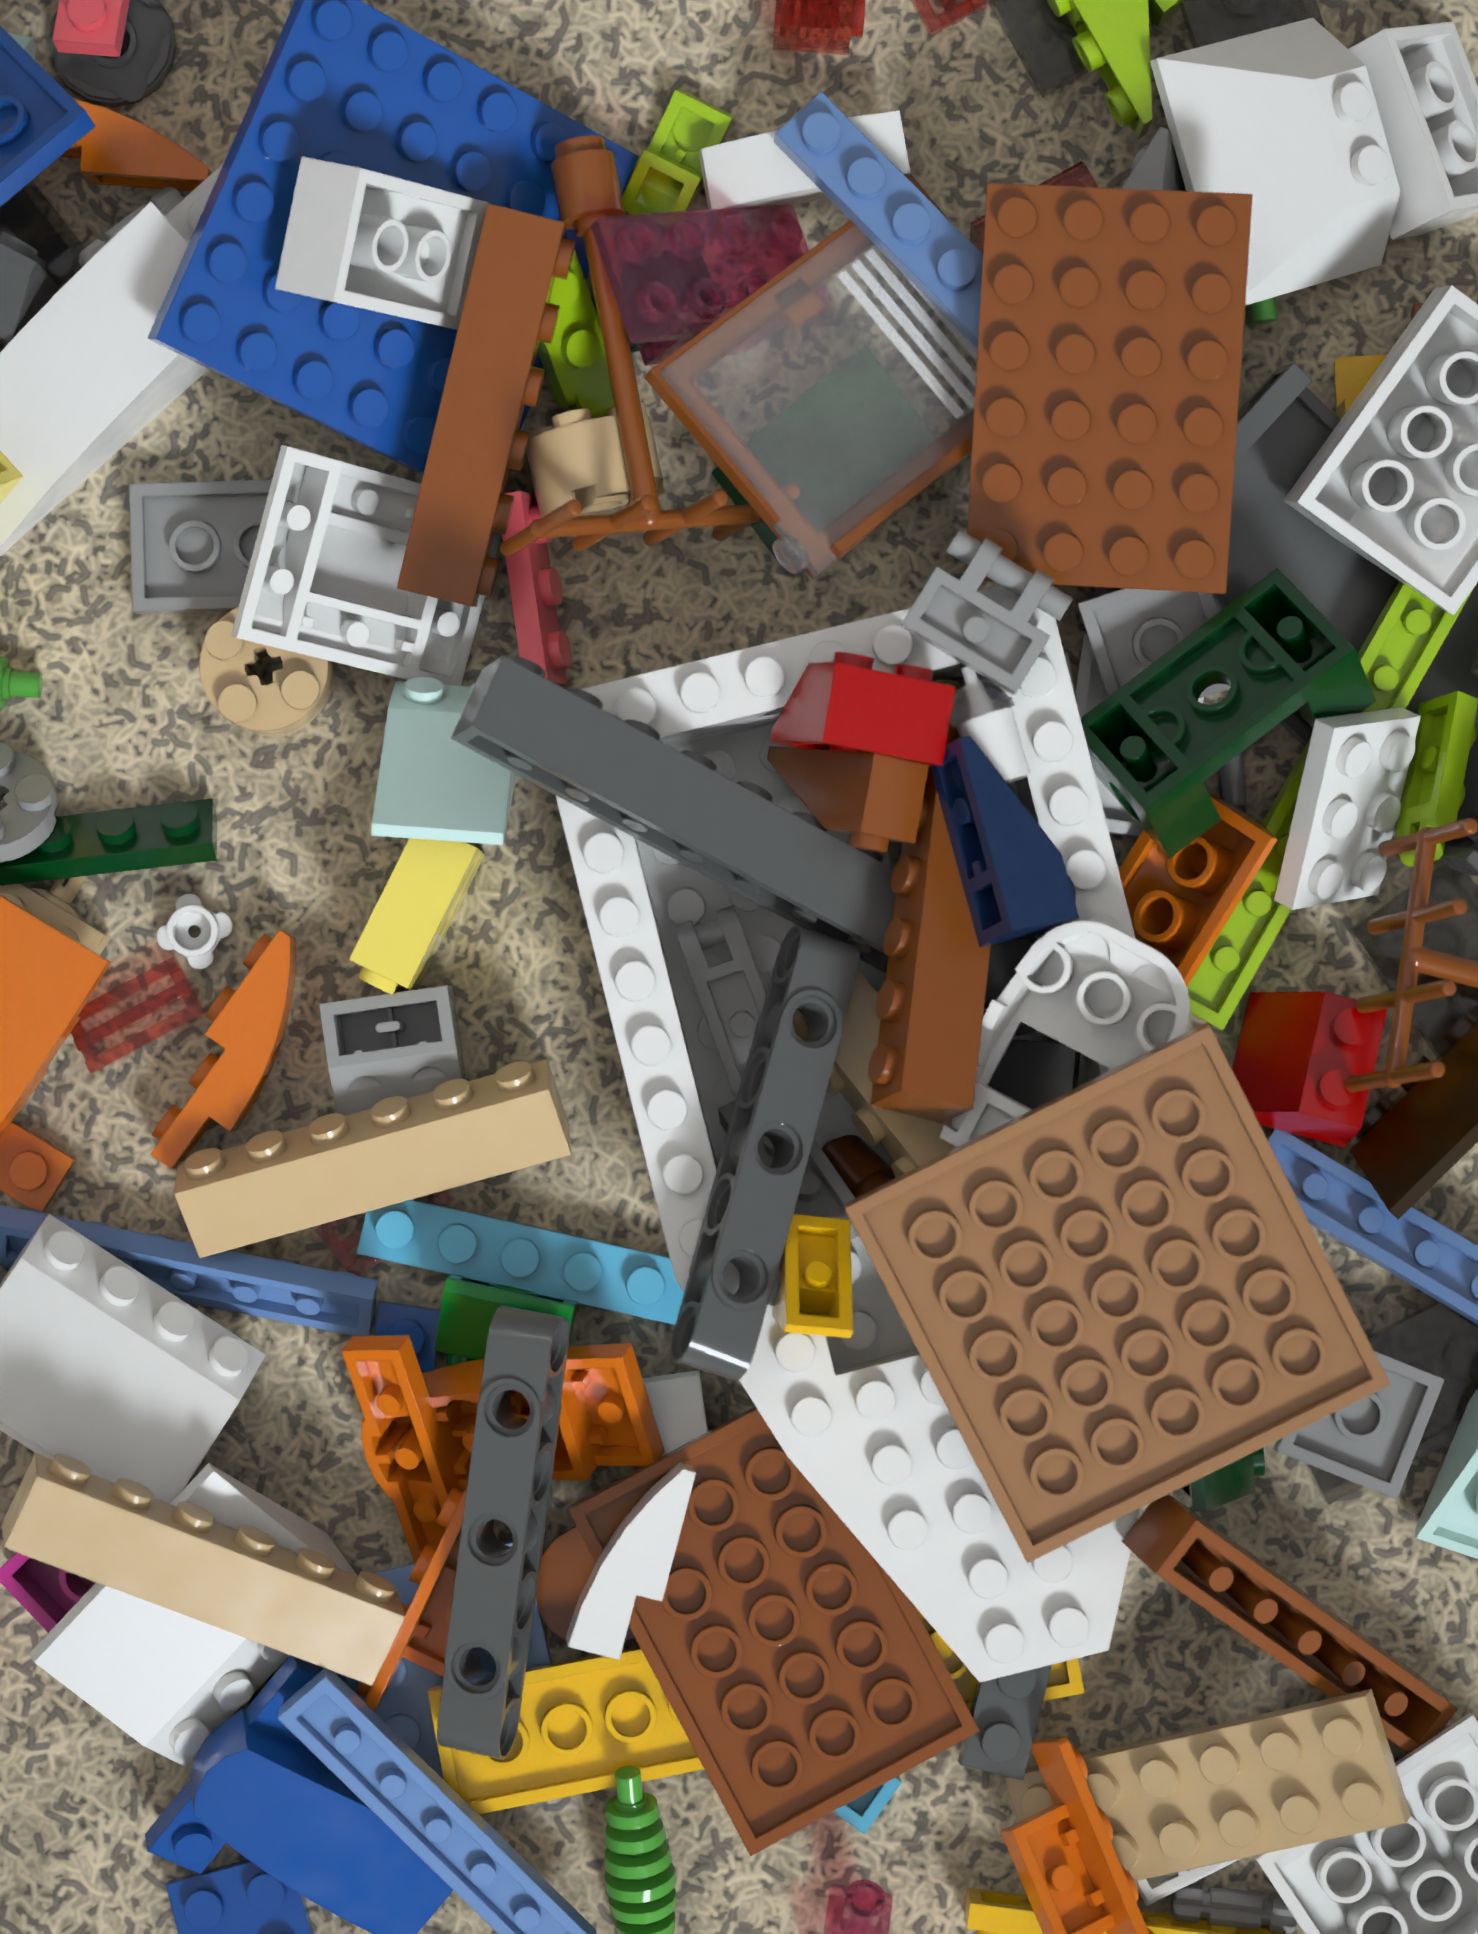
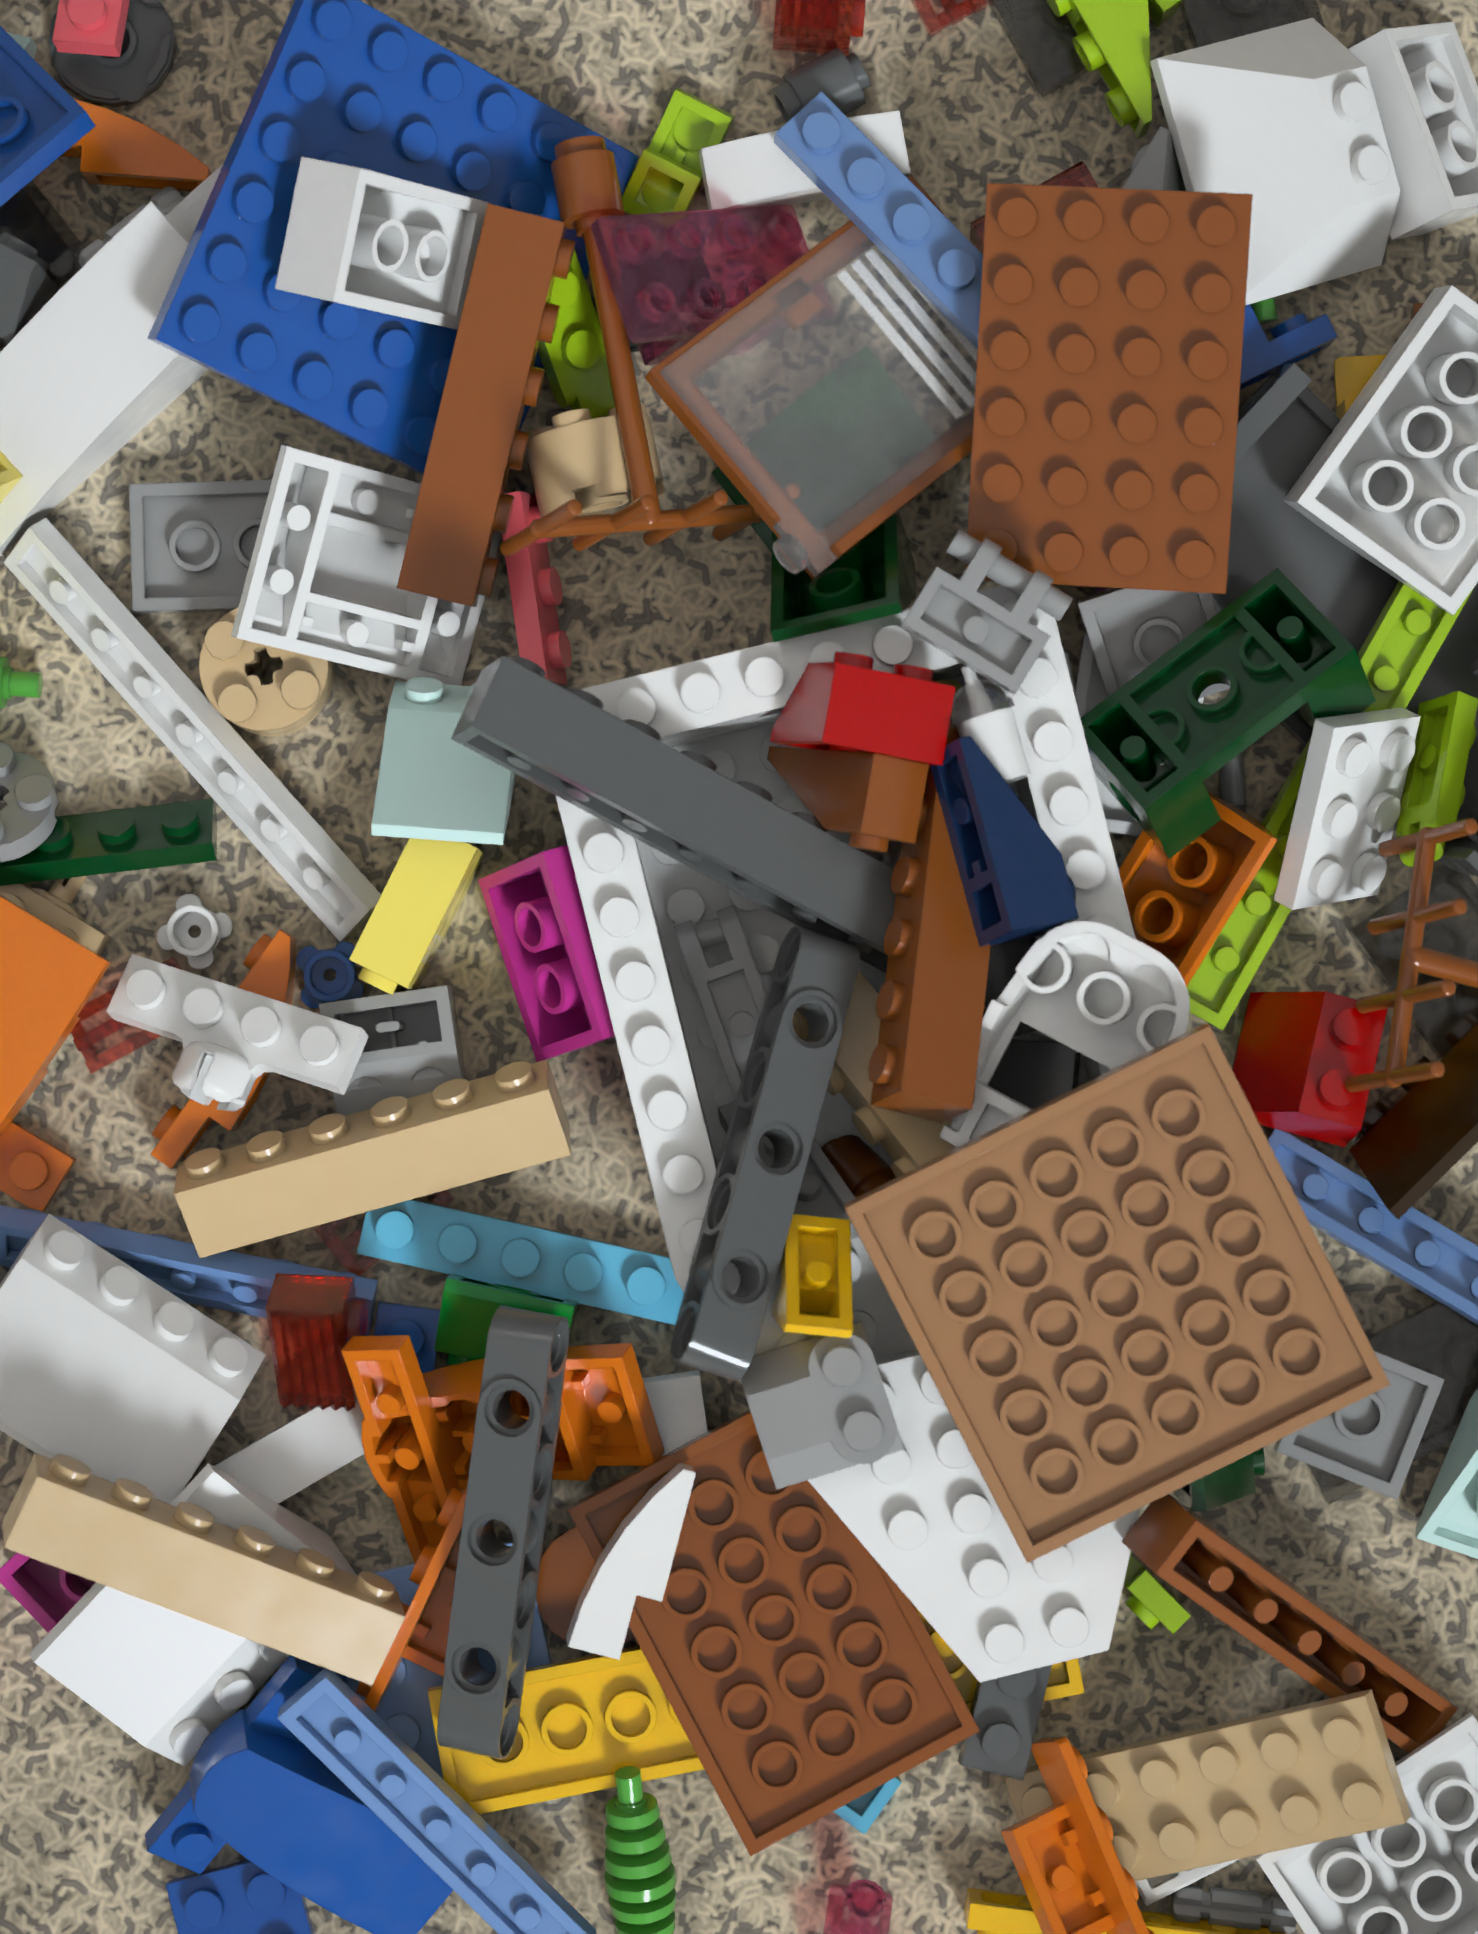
(192, 729): none -> white plate
(233, 1034): none -> white plate
(298, 1452): none -> white slope
(308, 1328): none -> clear red brick
(317, 988): none -> blue plate
(548, 953): none -> dark pink brick
(820, 1407): none -> light grey slope
(834, 74): none -> dark grey brick
(860, 586): none -> dark green slope
(1151, 1600): none -> lime plate
(1292, 342): none -> blue slope

